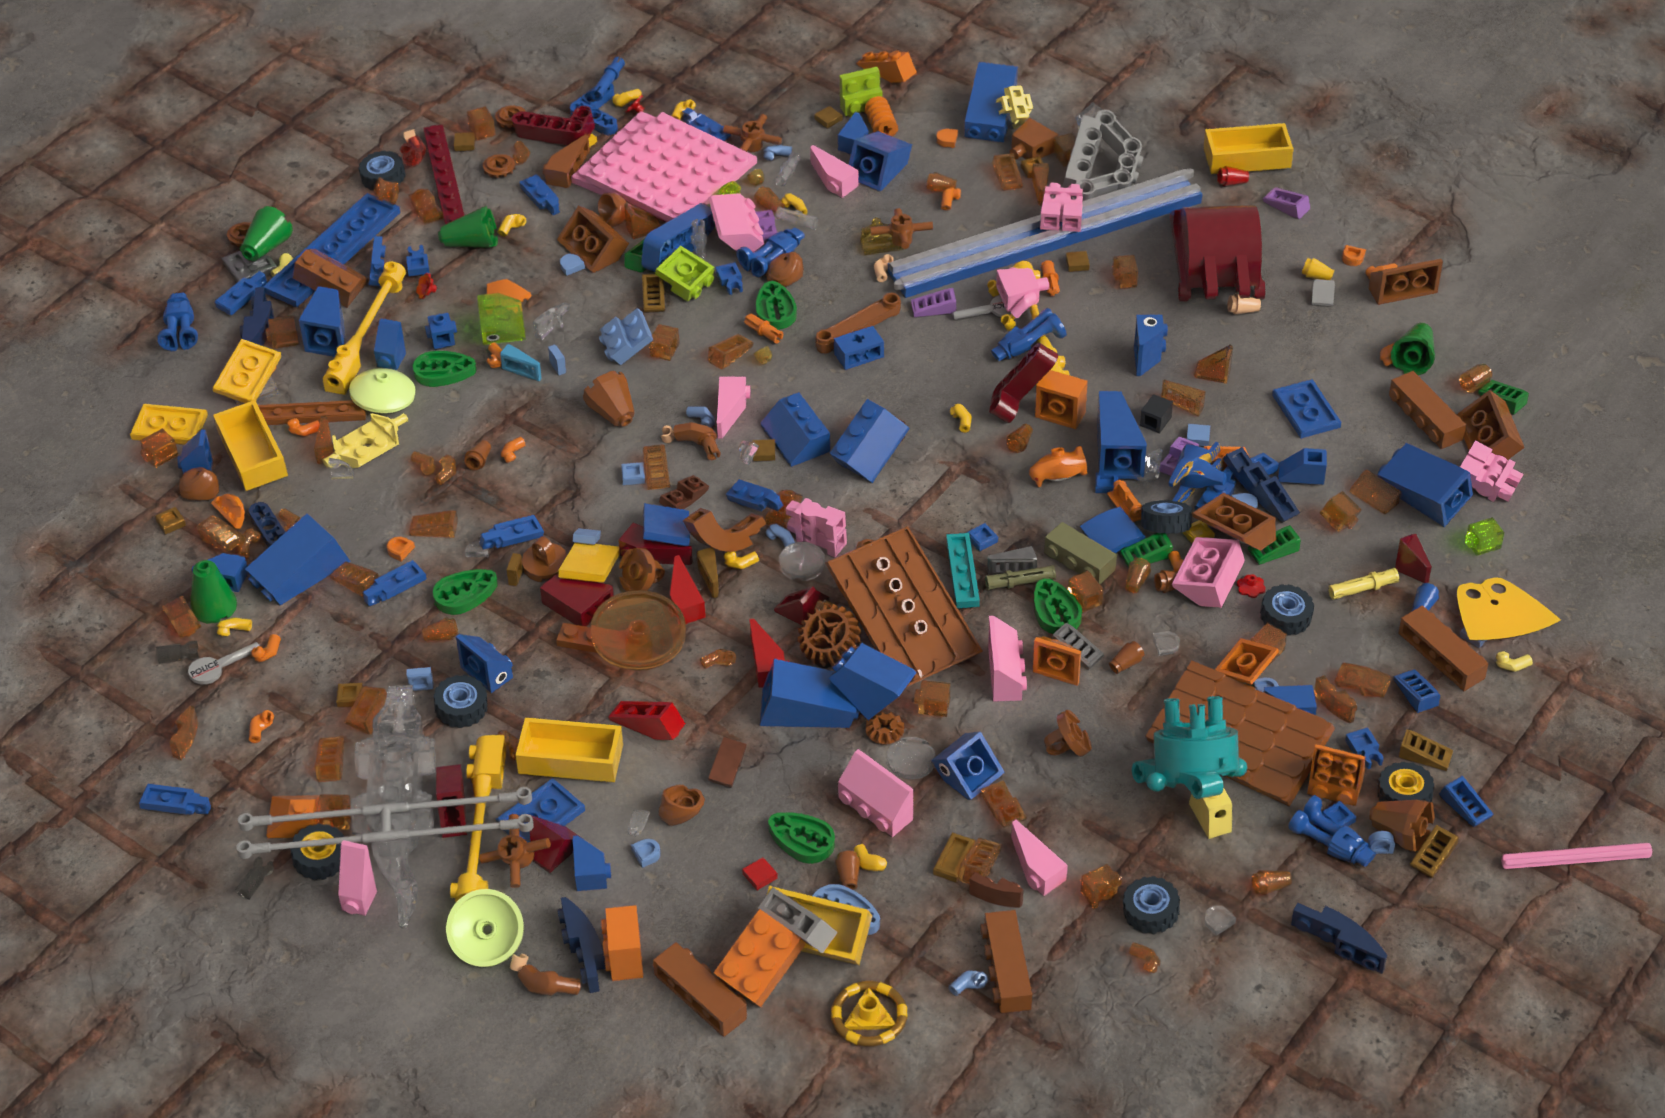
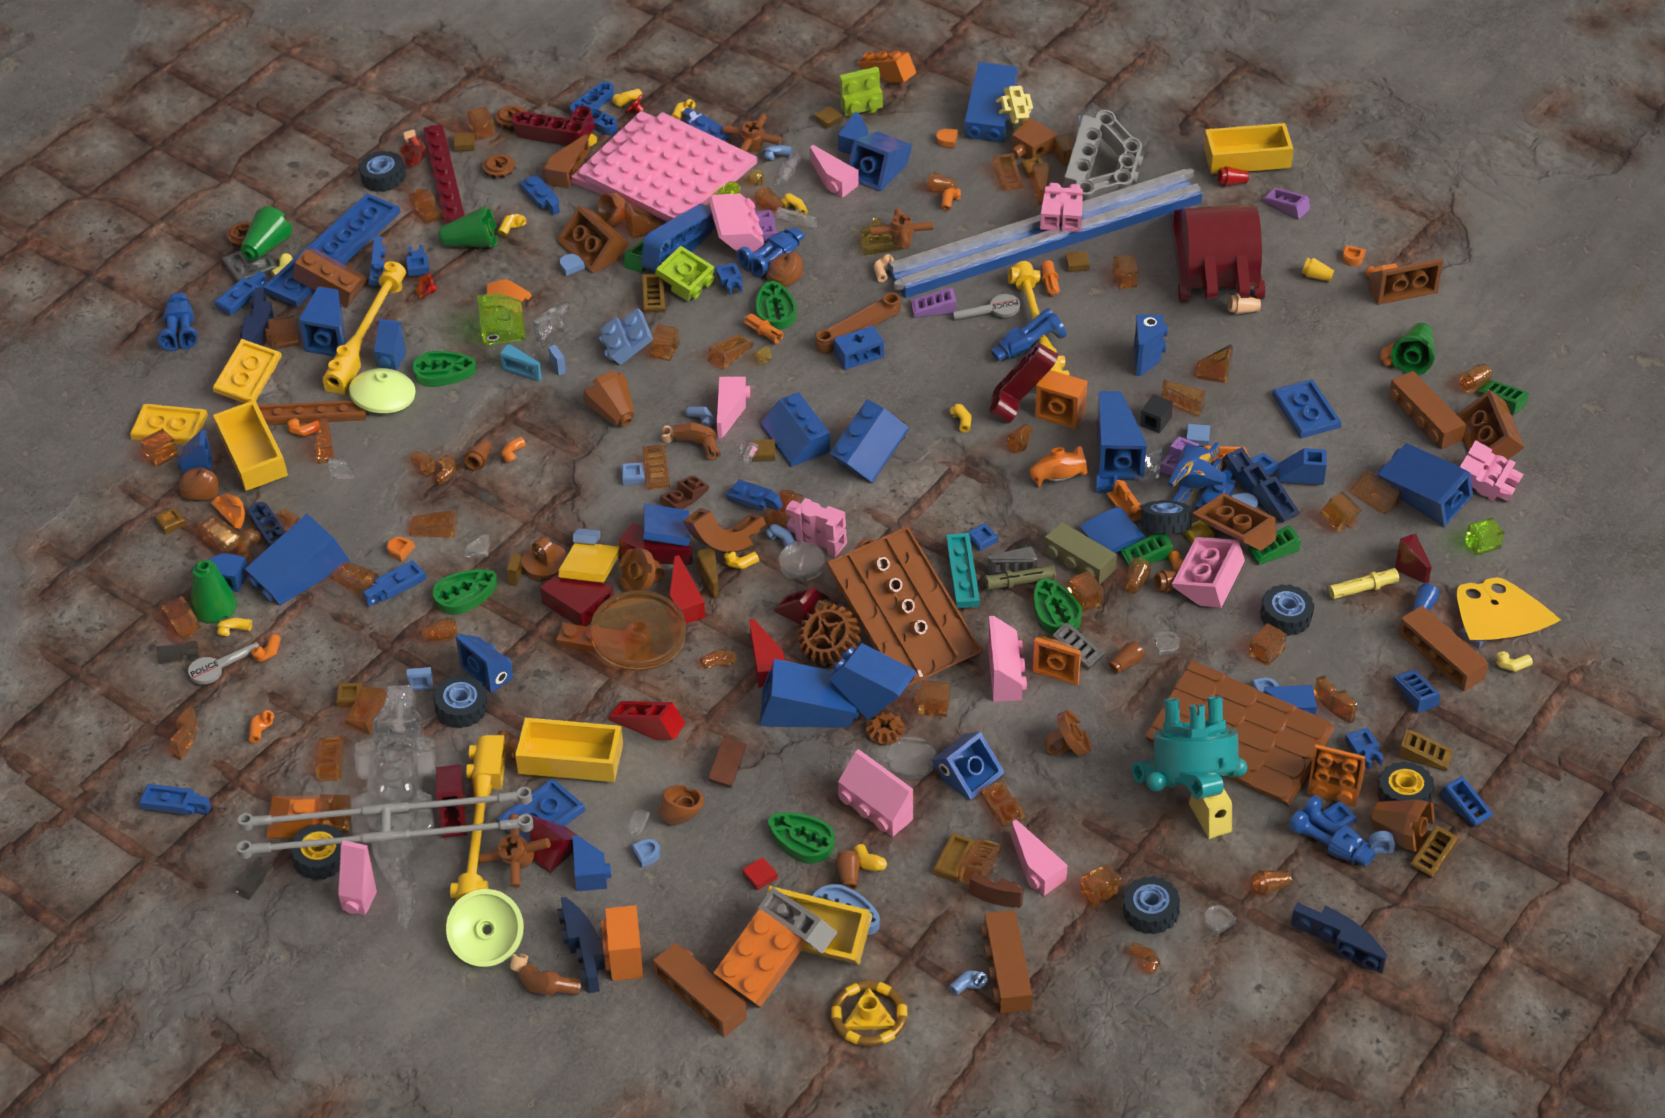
(379, 433): light yellow plate -> none
(387, 190): clear orange piece -> none
(441, 330): blue brick -> none
(495, 350): orange arm -> none
(512, 532): blue hinge -> none
(523, 152): clear orange arm -> none
(610, 74): blue pin -> none
(699, 238): clear pin -> none
(881, 116): orange piece -> none
(1018, 292): bright pink torso -> none
(1247, 661): orange slope -> none
(1251, 586): red plant -> none
(1323, 292): light grey slope -> none
(1367, 680): clear orange slope -> none
(1576, 855): bright pink axle -> none

